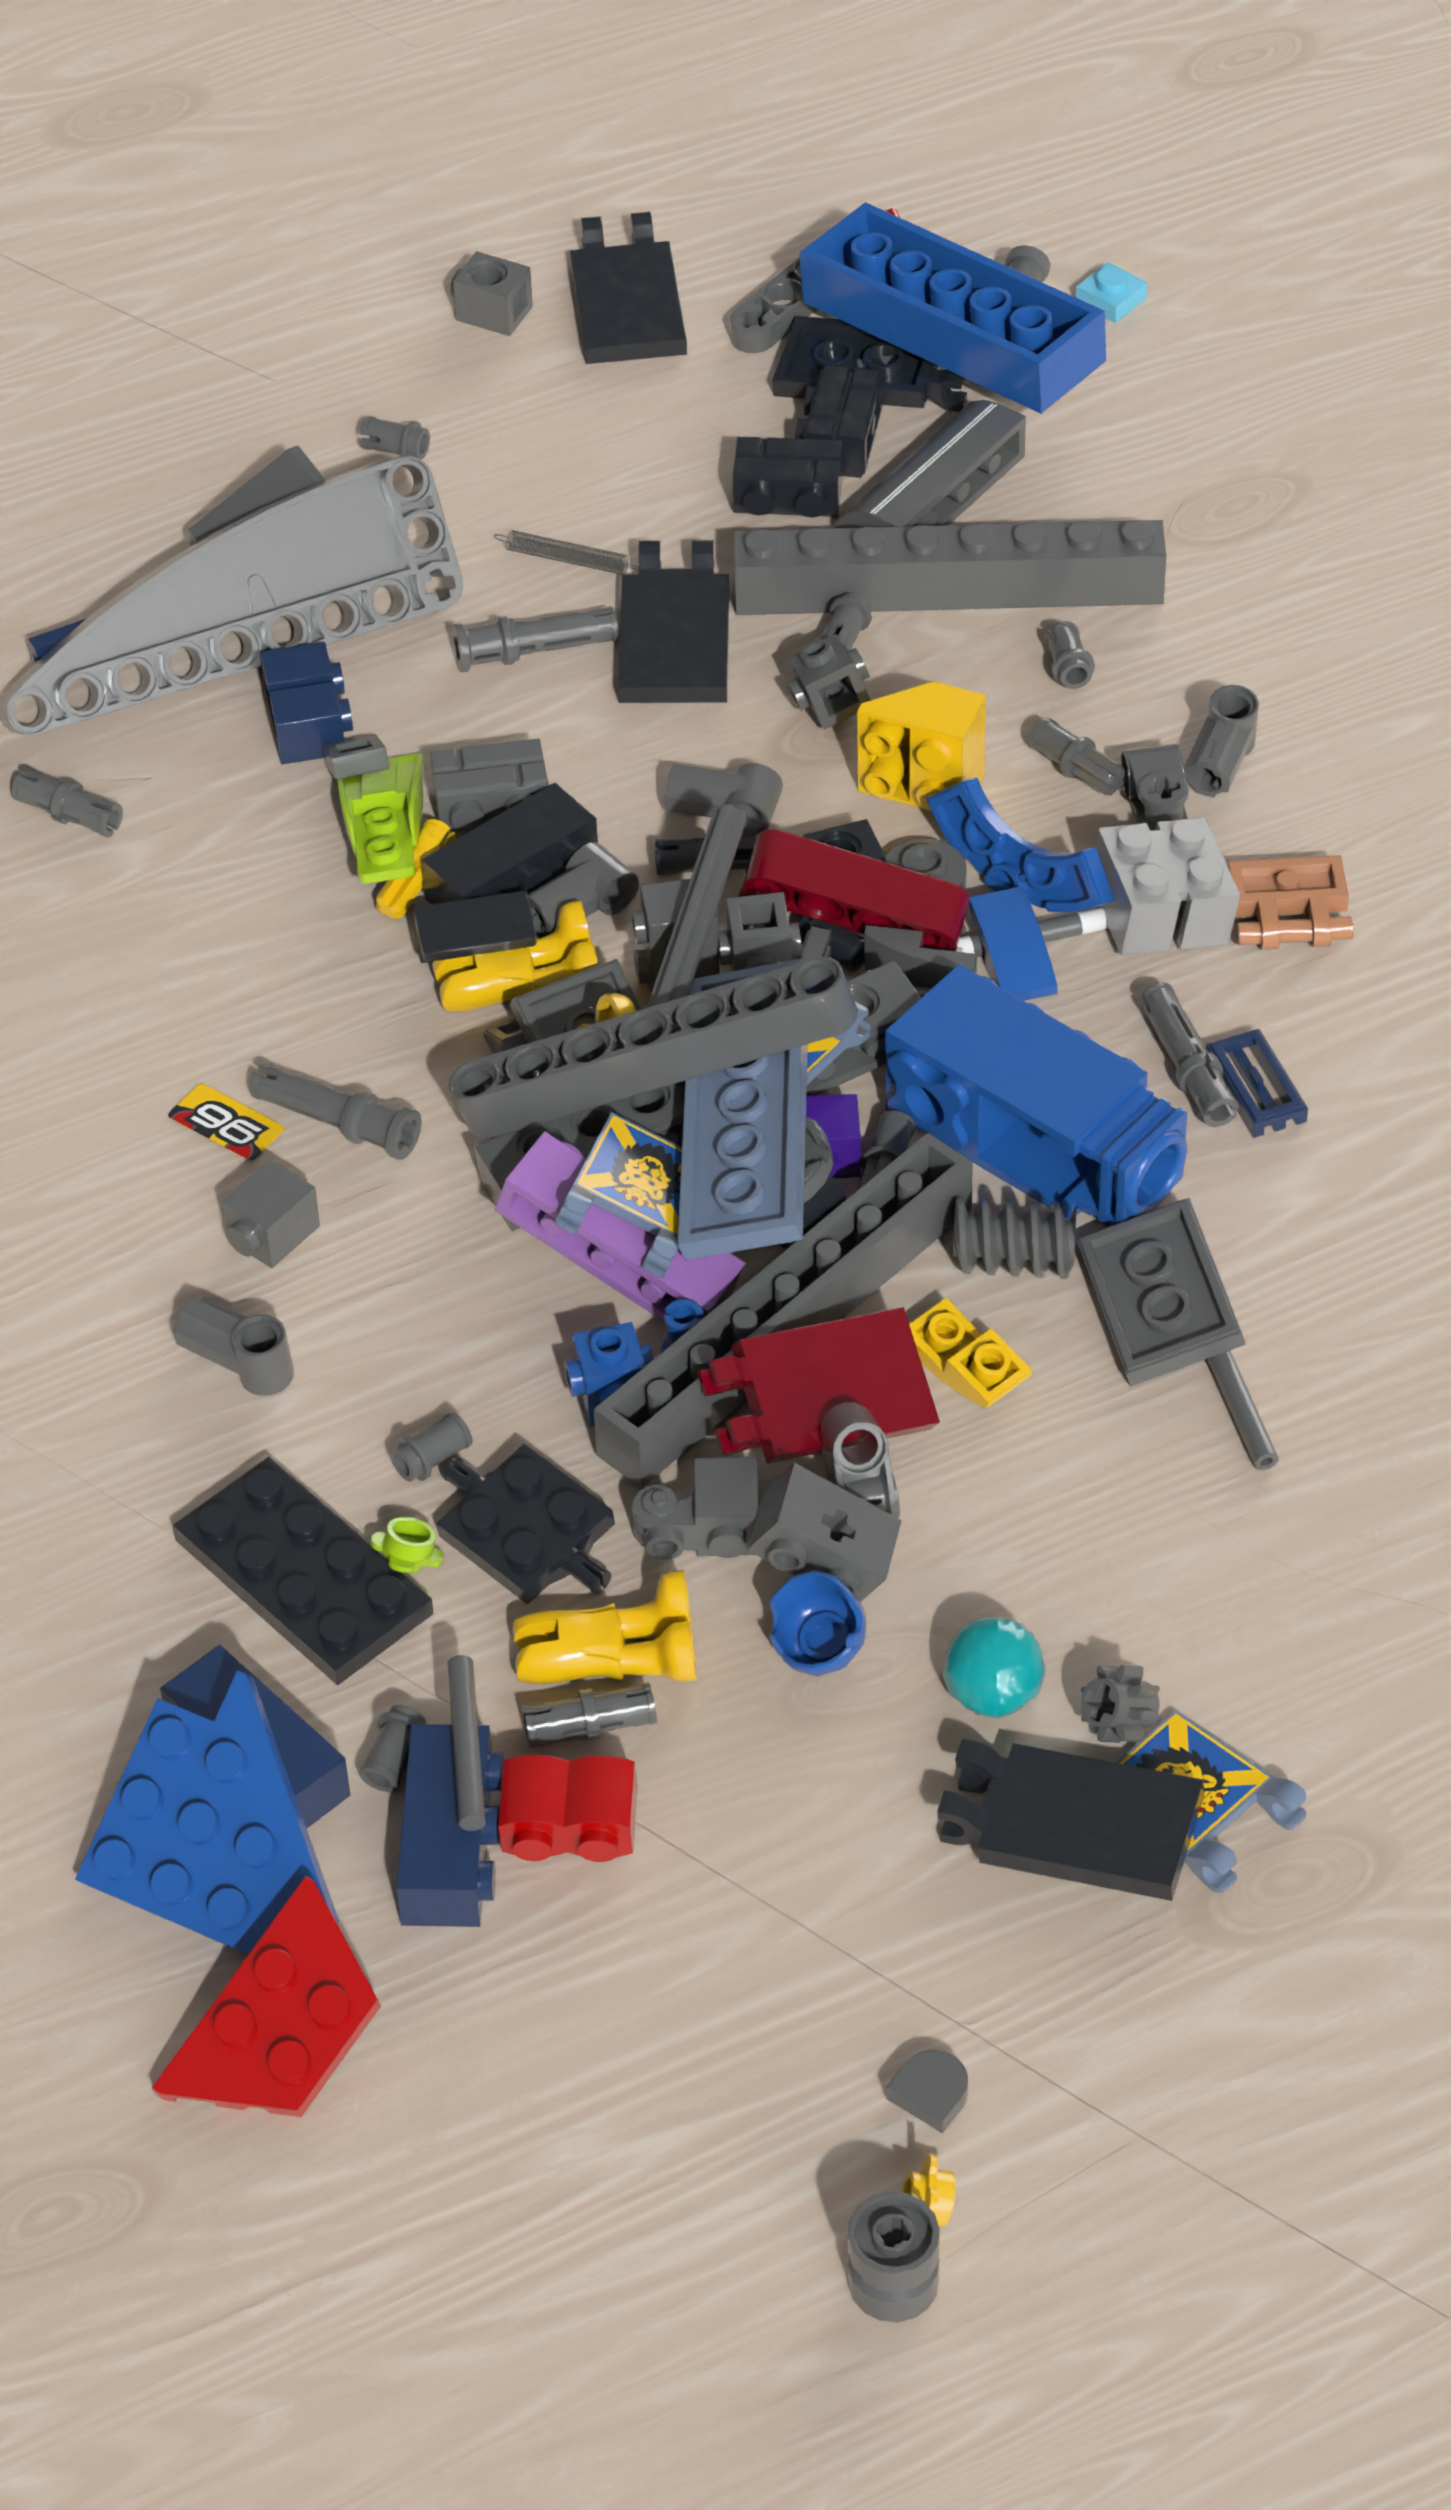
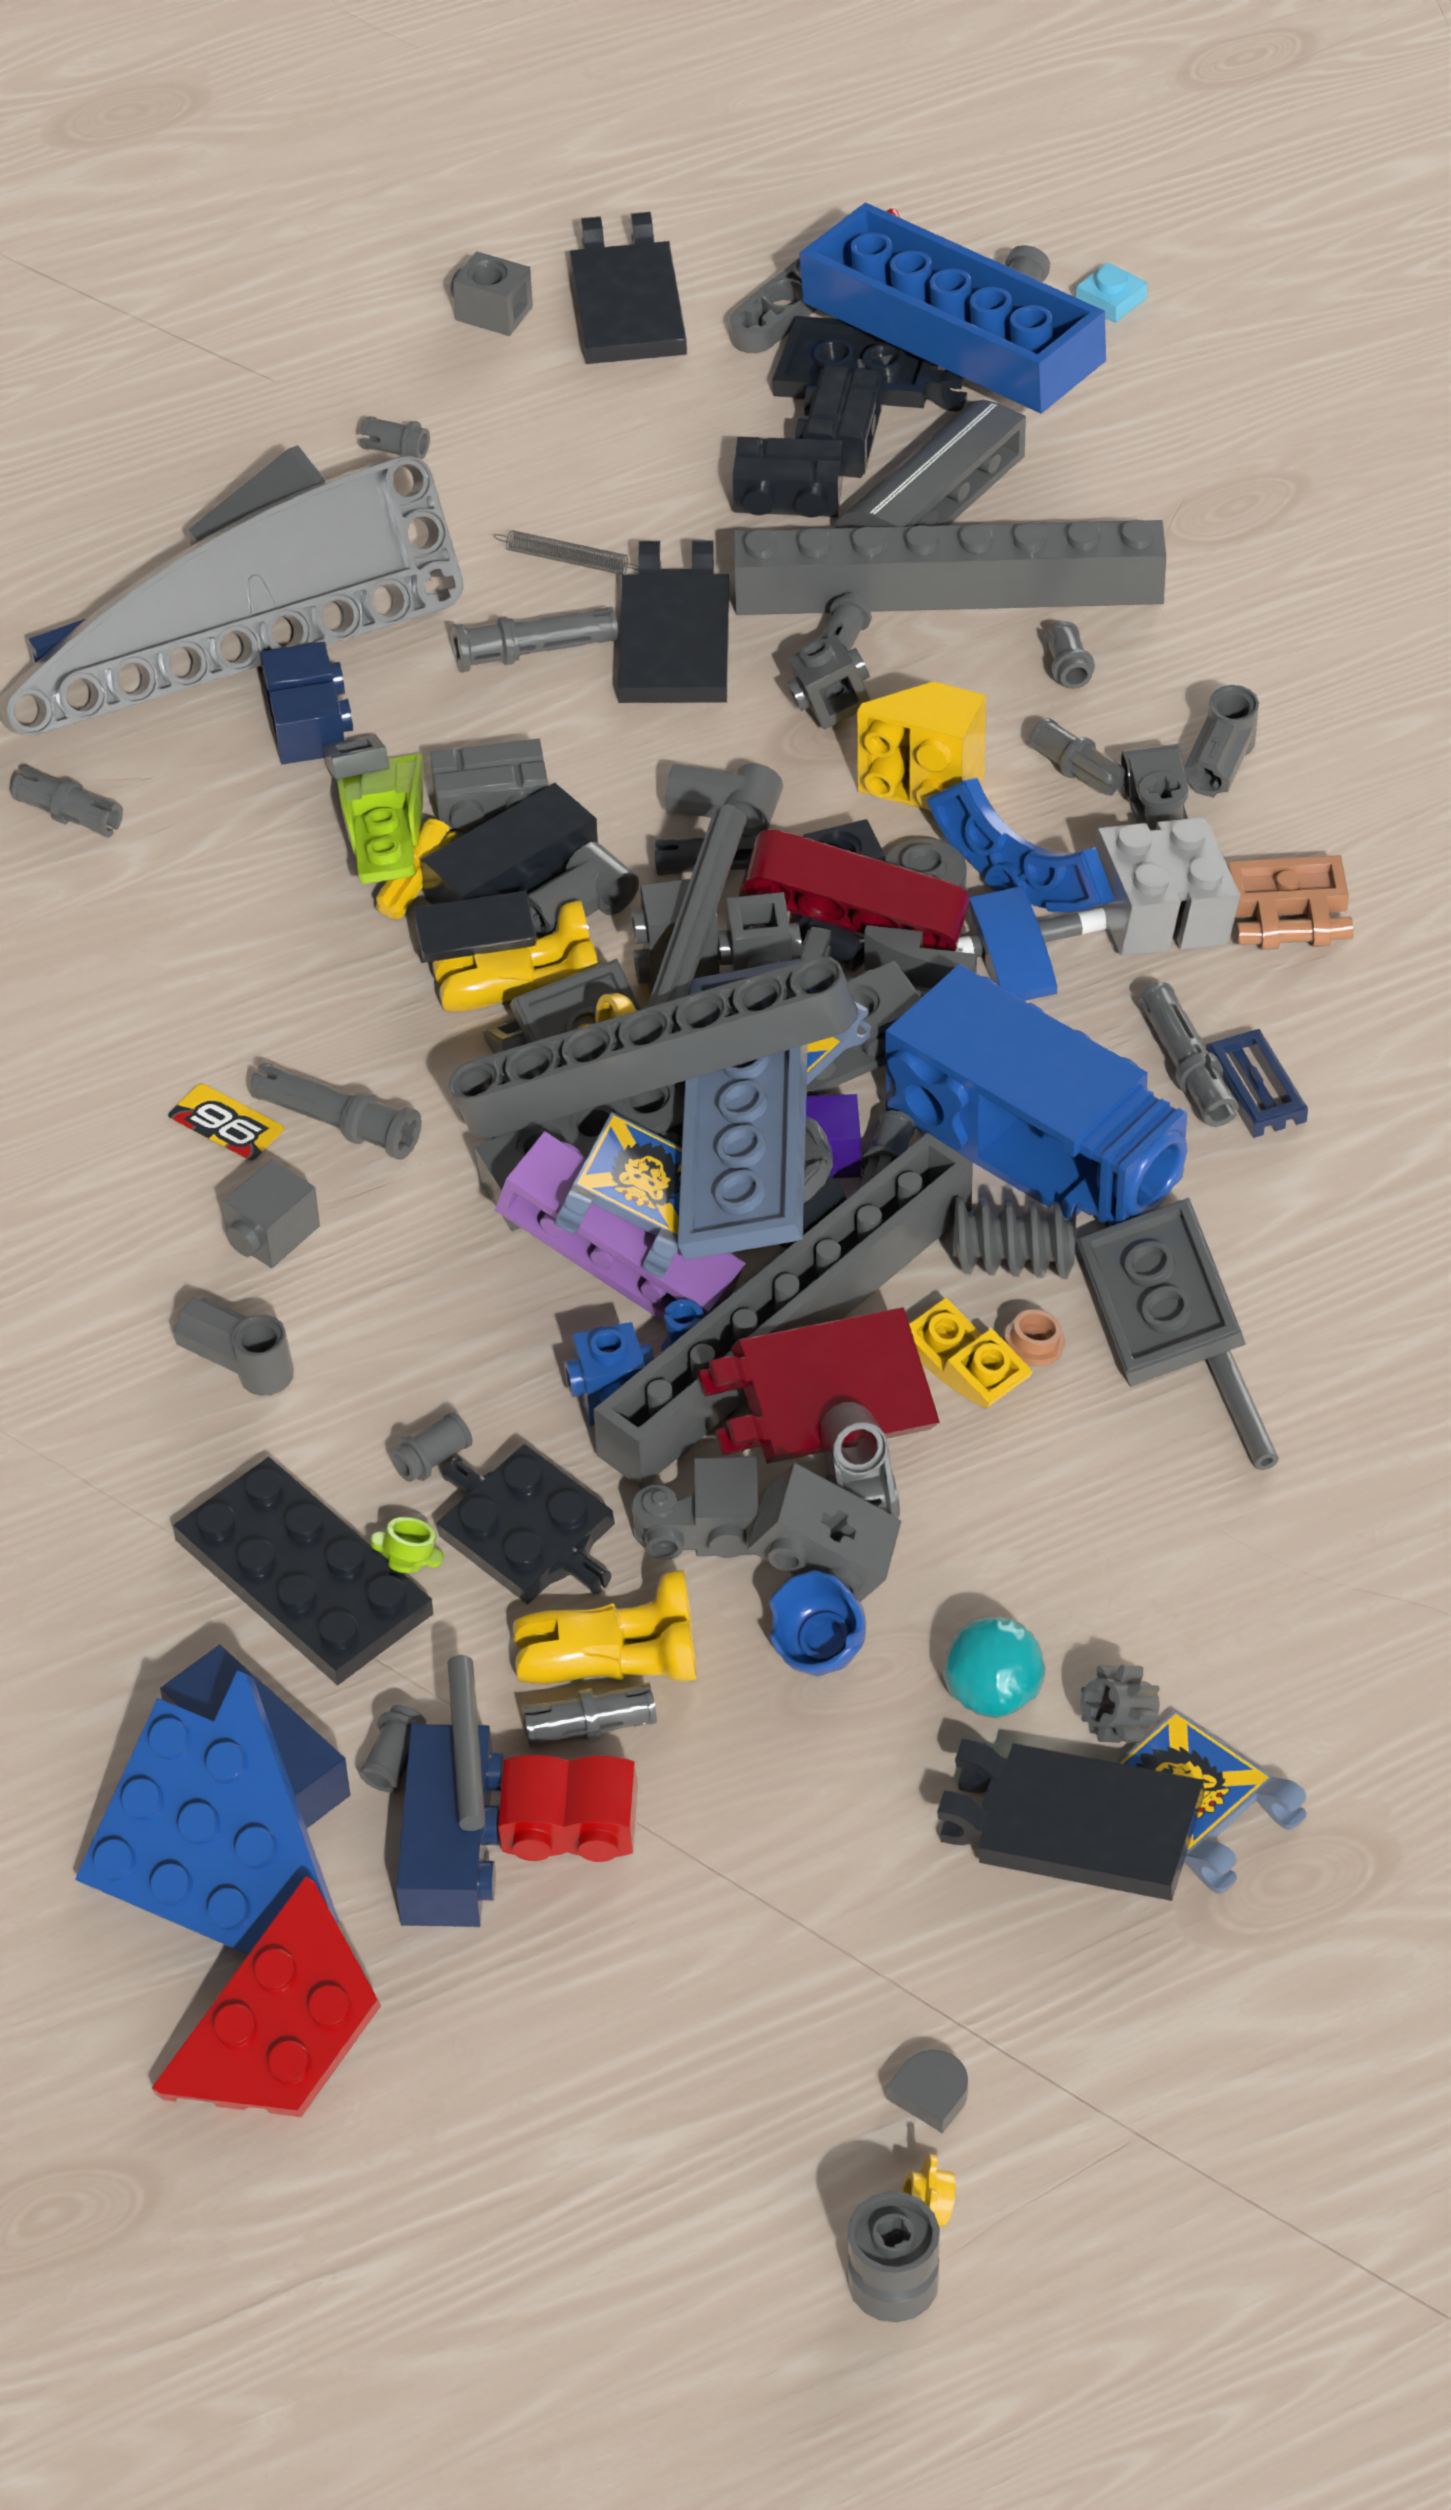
(1035, 1337): none -> nougat plate

